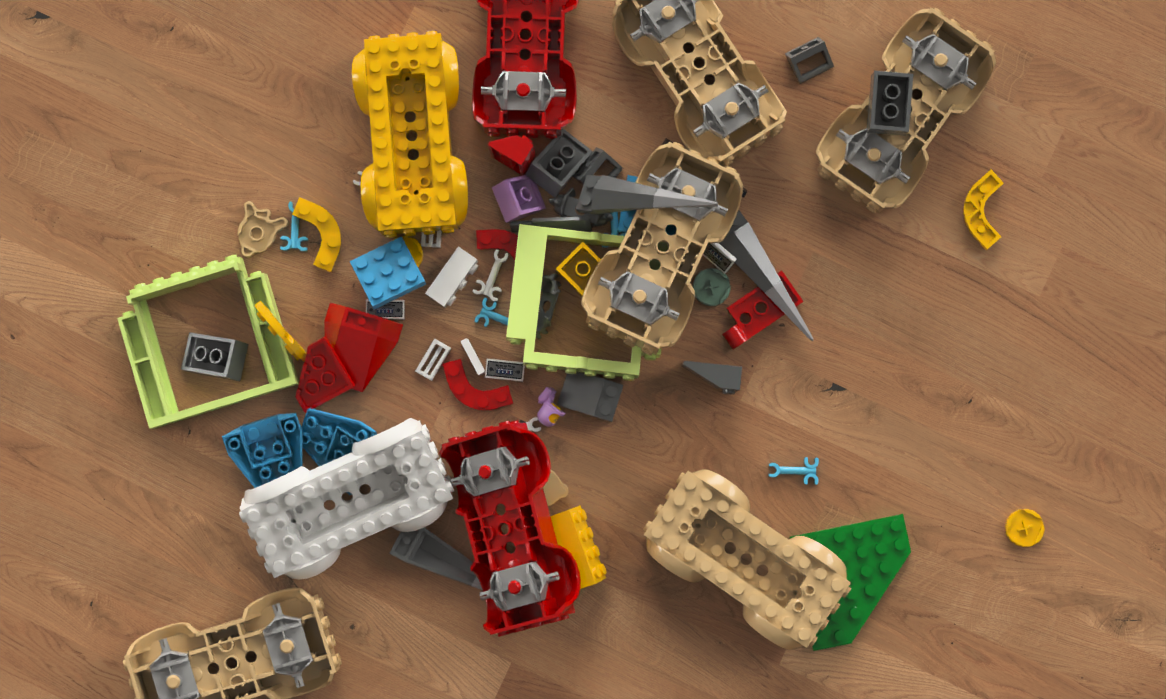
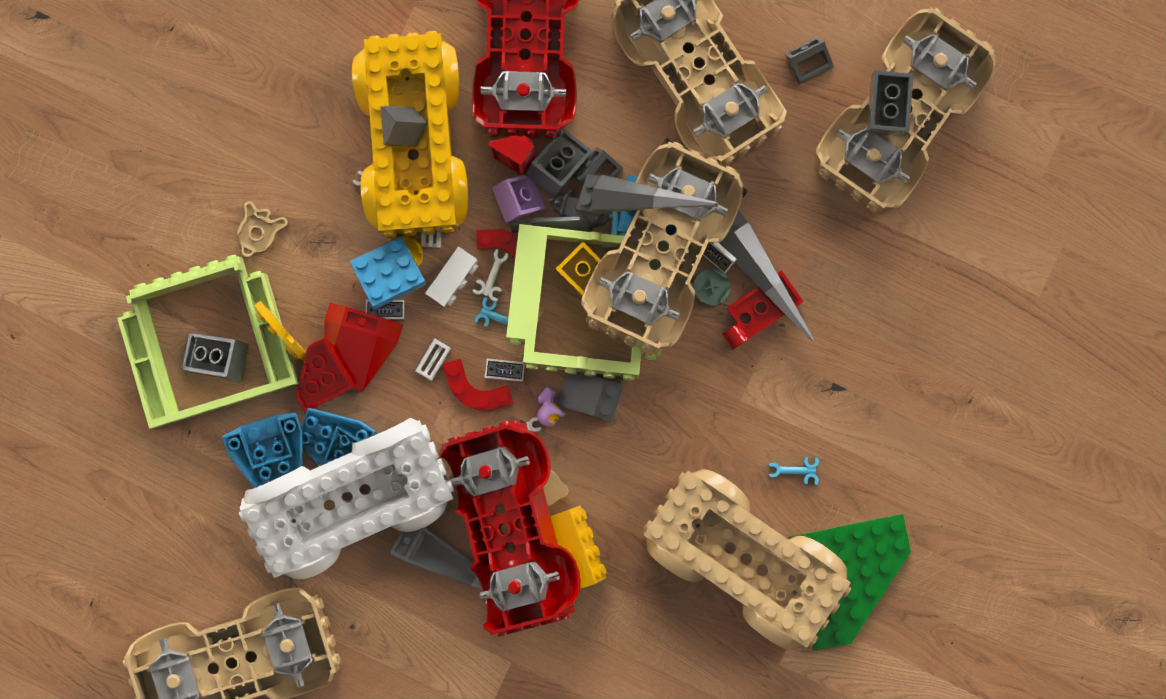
(294, 242): medium azure bar -> none
(328, 230): yellow plate -> none
(402, 126): none -> dark grey slope
(473, 356): white tile -> none
(550, 293): dark grey piece -> none
(719, 376): dark grey slope -> none
(974, 209): yellow plate -> none
(1024, 527): yellow tile -> none

